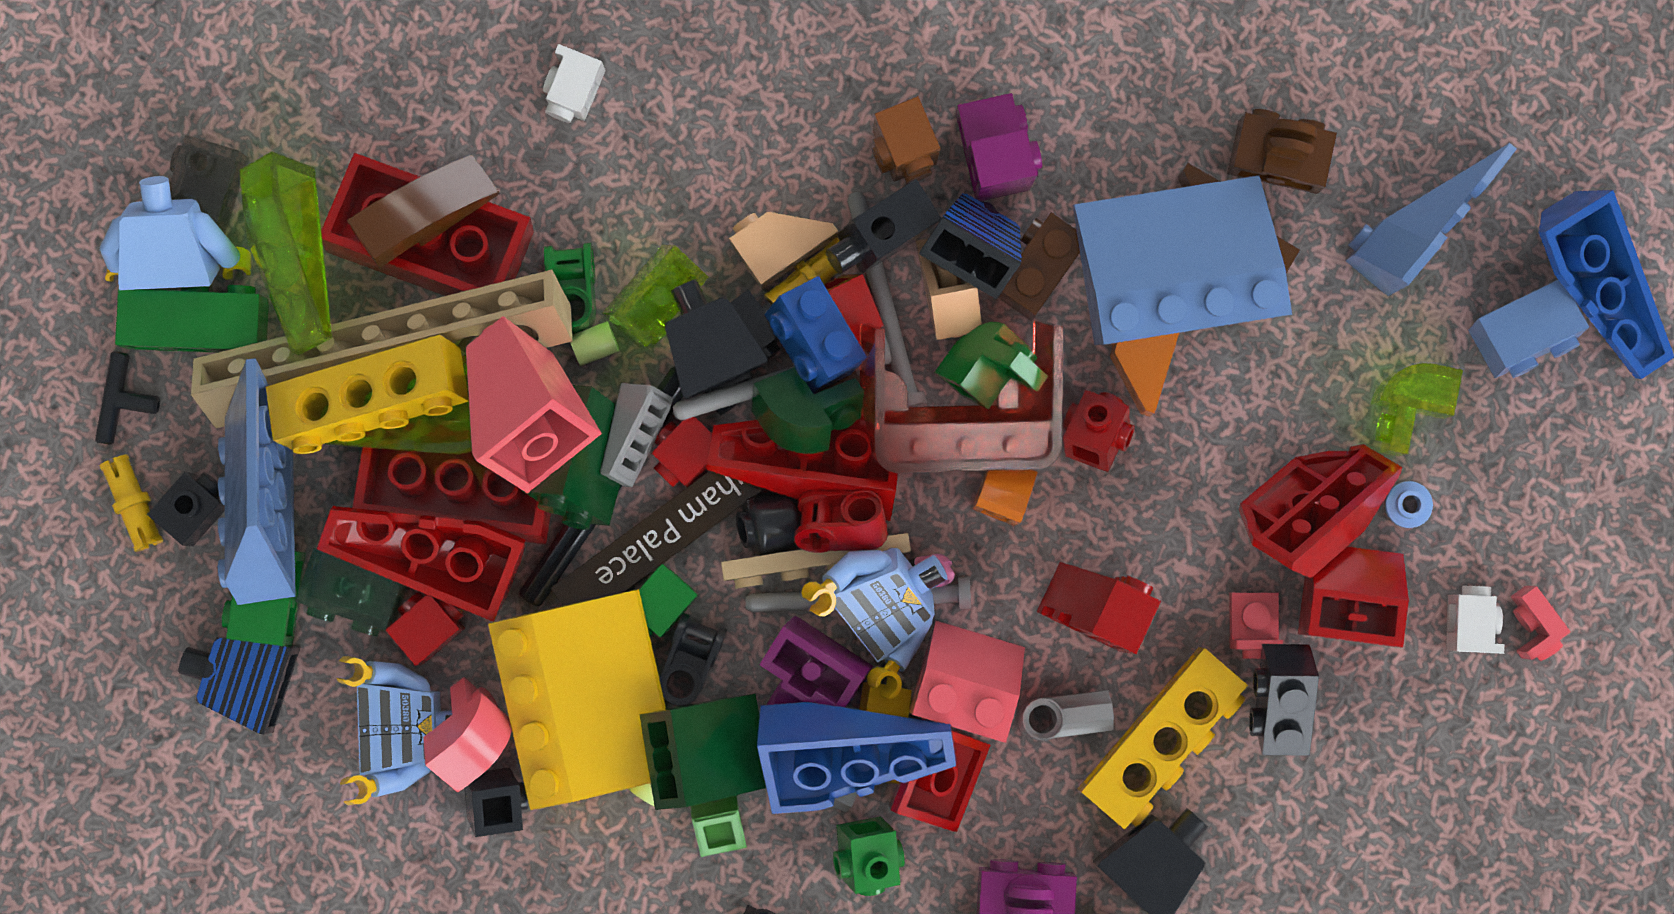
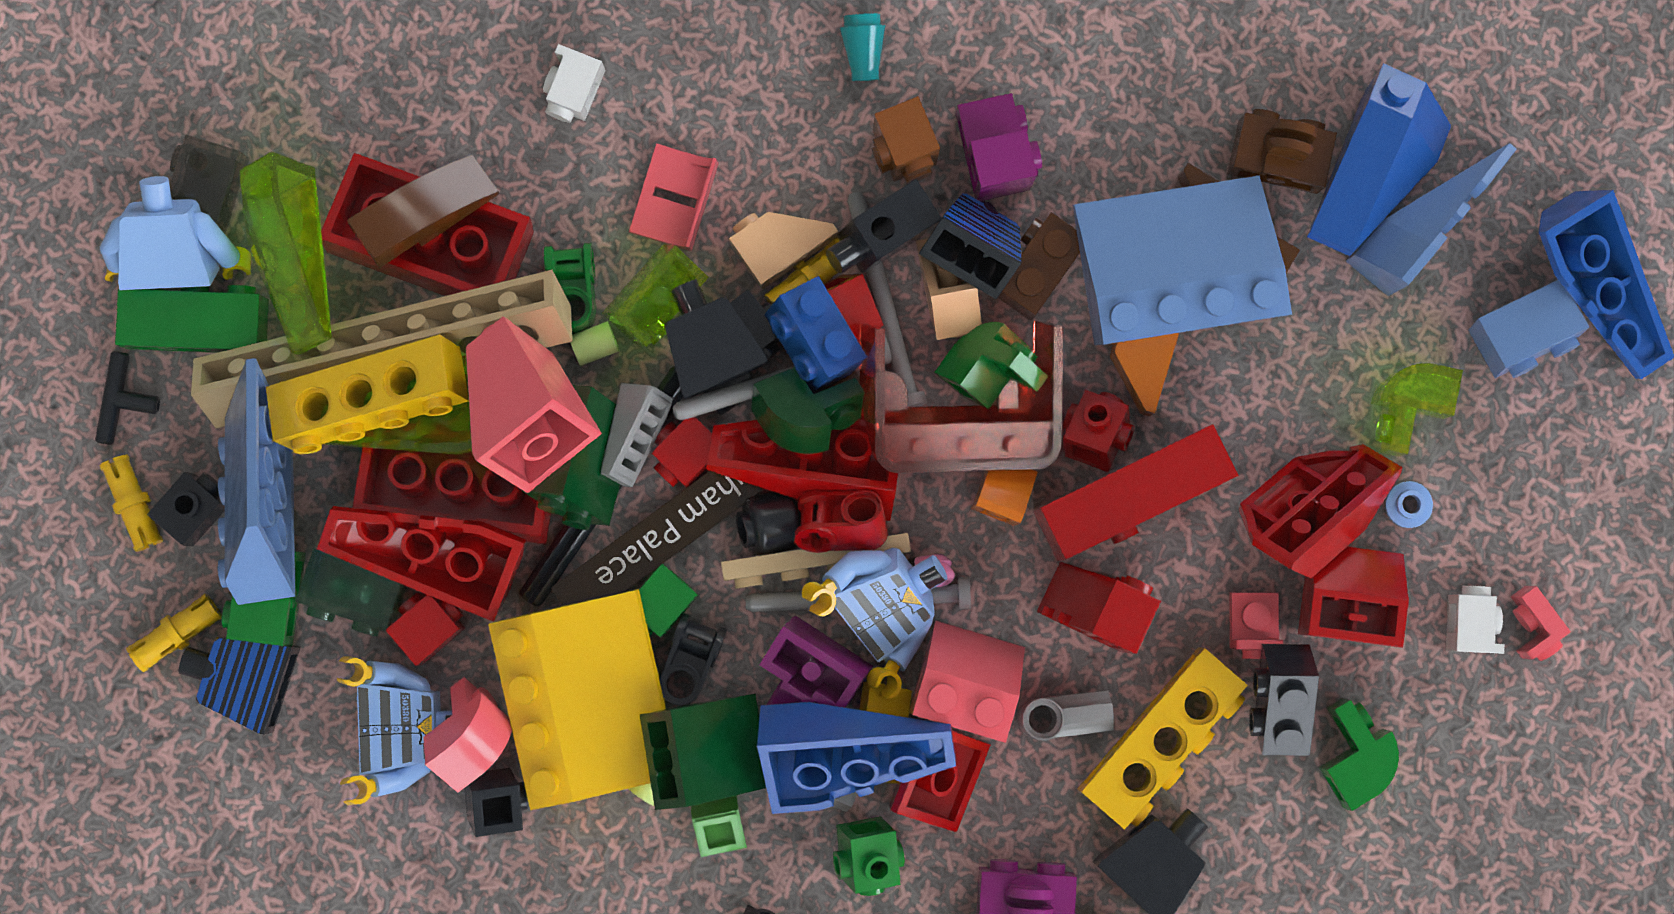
(174, 632): none -> yellow pin
(681, 175): none -> coral piece
(863, 44): none -> teal cone
(1135, 494): none -> red brick
(1368, 763): none -> green brick
(1384, 155): none -> blue wedge

